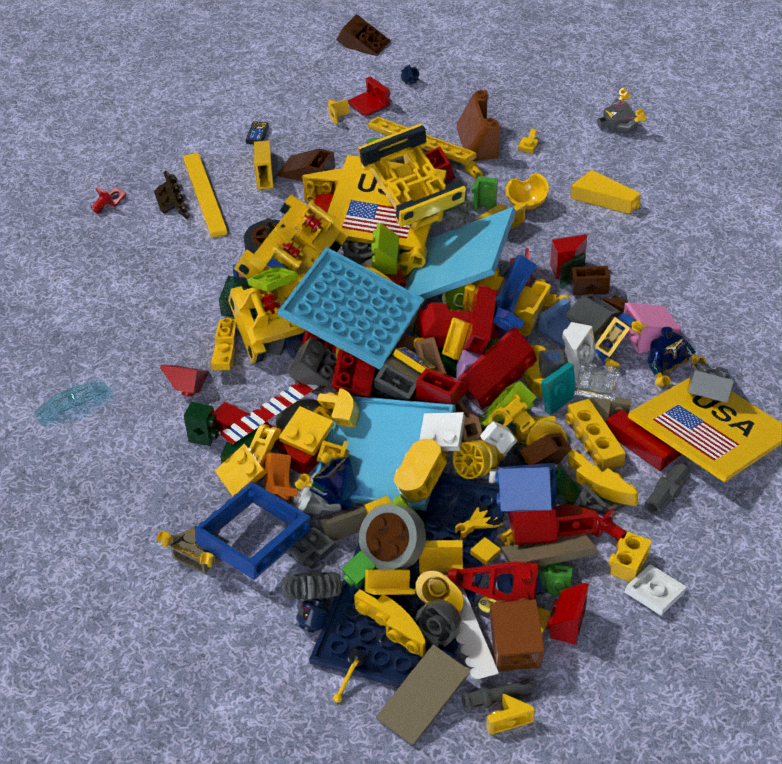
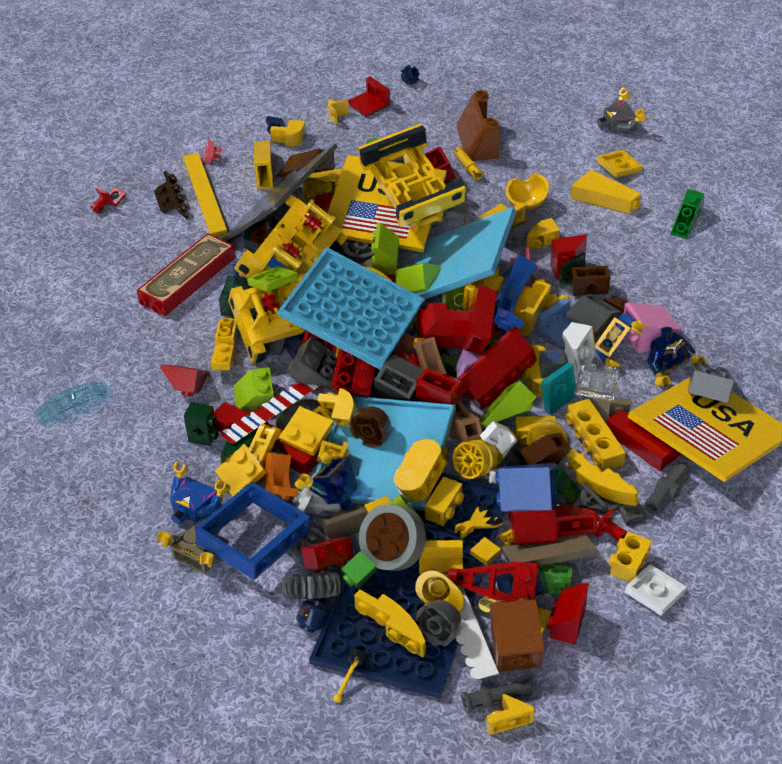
(186, 274): none -> brick
(192, 498): none -> blue torso
(210, 151): none -> coral tile
(254, 389): none -> lime slope
(257, 132): tile -> none
(274, 121): none -> dark blue tile
(279, 193): none -> dark grey door
(290, 135): none -> yellow brick
(328, 553): none -> red brick
(362, 37): reddish brown slope -> none
(371, 426): none -> reddish brown cylinder
(388, 581): yellow panel -> none
(412, 259): yellow axle -> none
(412, 359): tile -> none
(417, 277): none -> lime slope
(423, 695): dark tan tile -> none
(444, 429): white plate -> none
(444, 501): none -> yellow brick
(450, 150): yellow tile -> none
(455, 338): yellow tile -> none
(484, 192): bright green bracket -> none
(515, 414): yellow piece -> none
(517, 231): none -> dark grey plate
(529, 144): yellow plate -> none
(542, 234): none -> yellow slope
(619, 163): none -> yellow plate
(632, 514): none -> dark grey tile
(688, 213): none -> green slope

